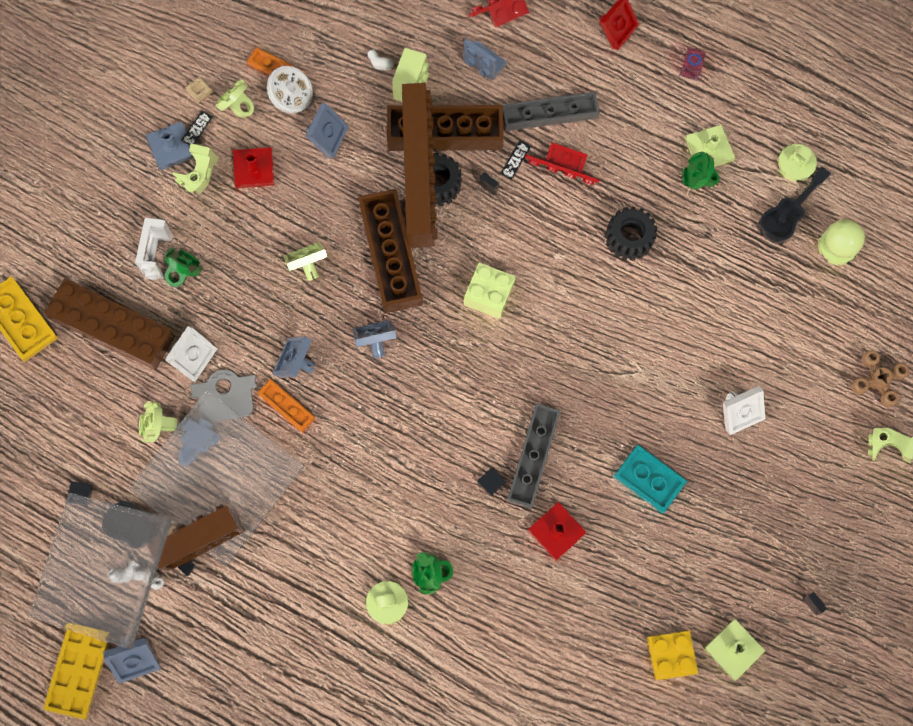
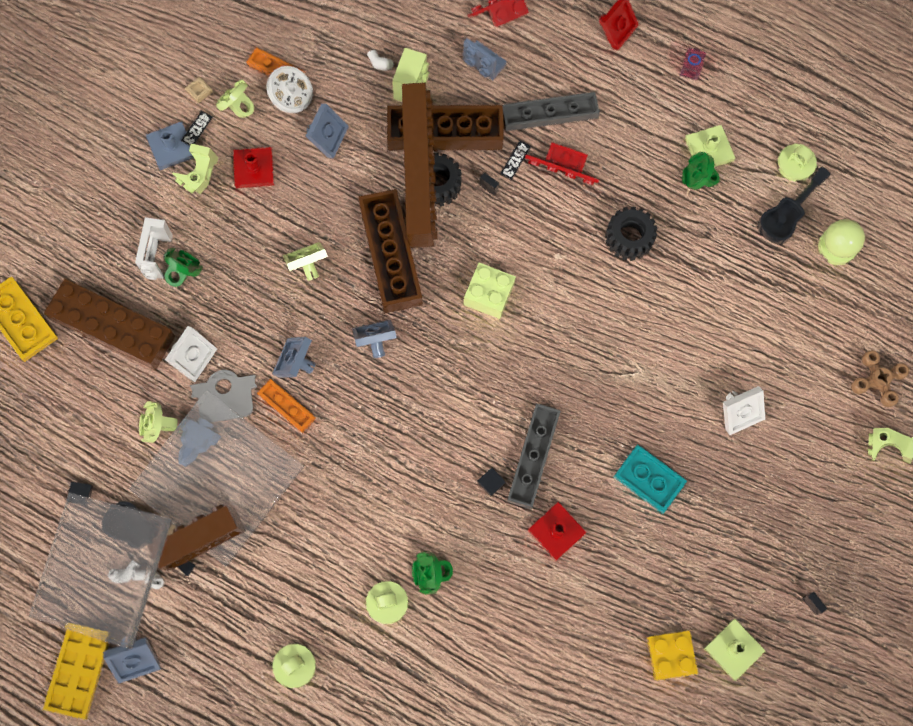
(294, 666): none -> yellowish green tile

